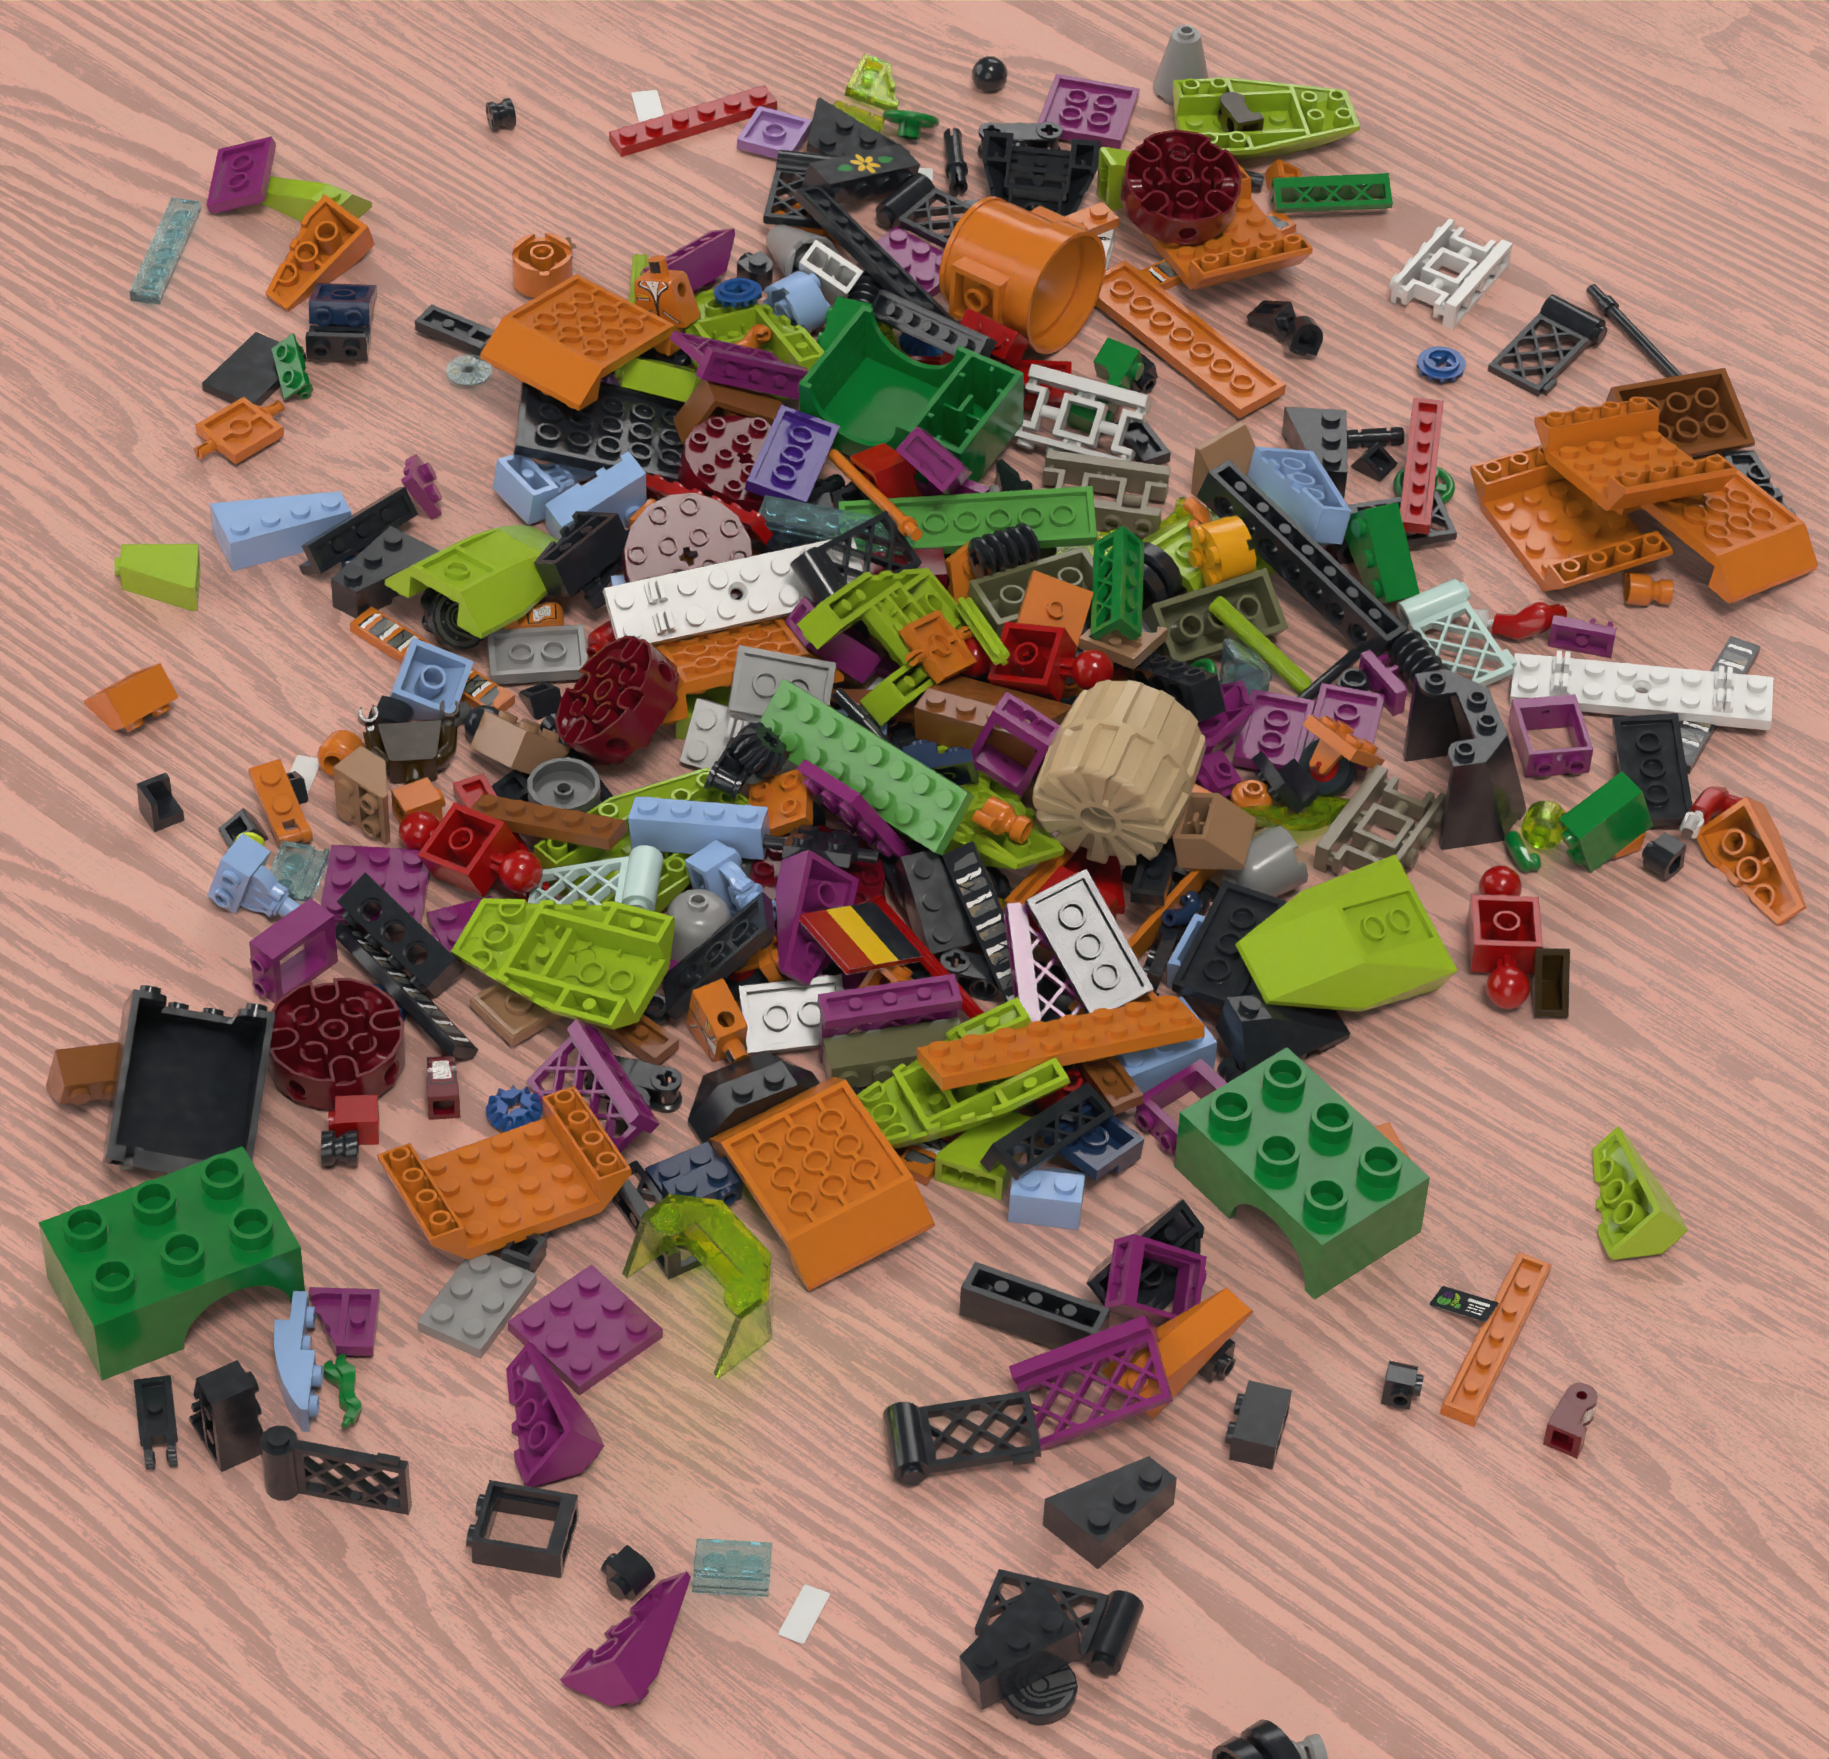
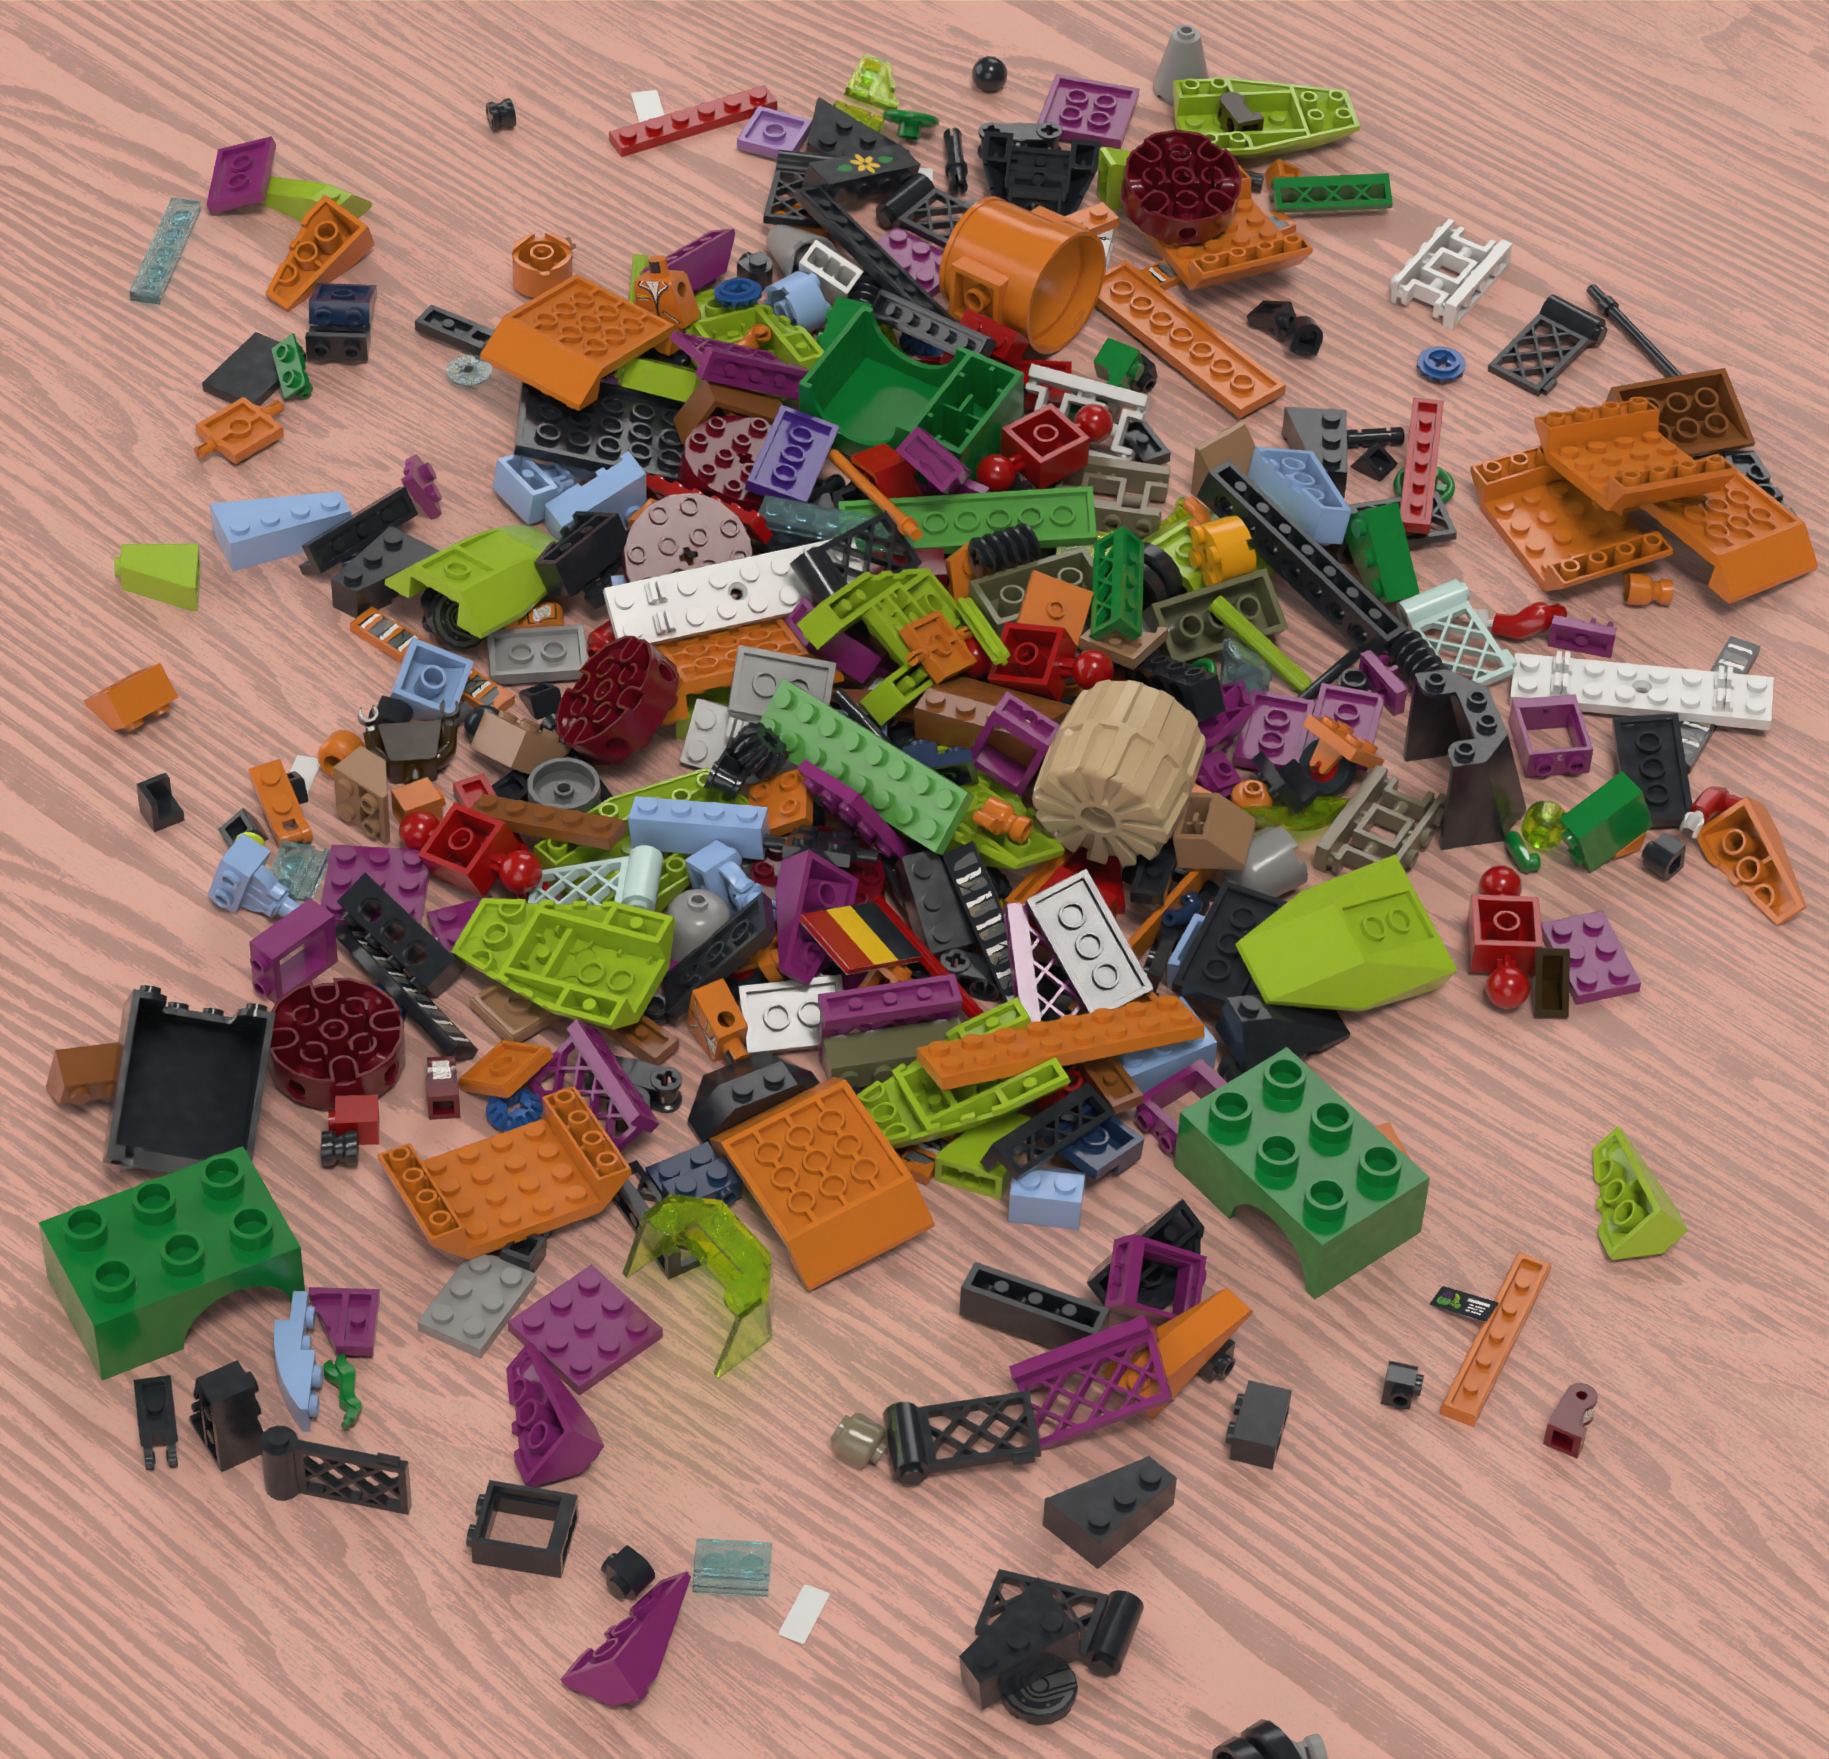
(505, 1068): none -> orange plate
(859, 1440): none -> dark tan head
(1044, 447): none -> red brick
(1596, 957): none -> plate

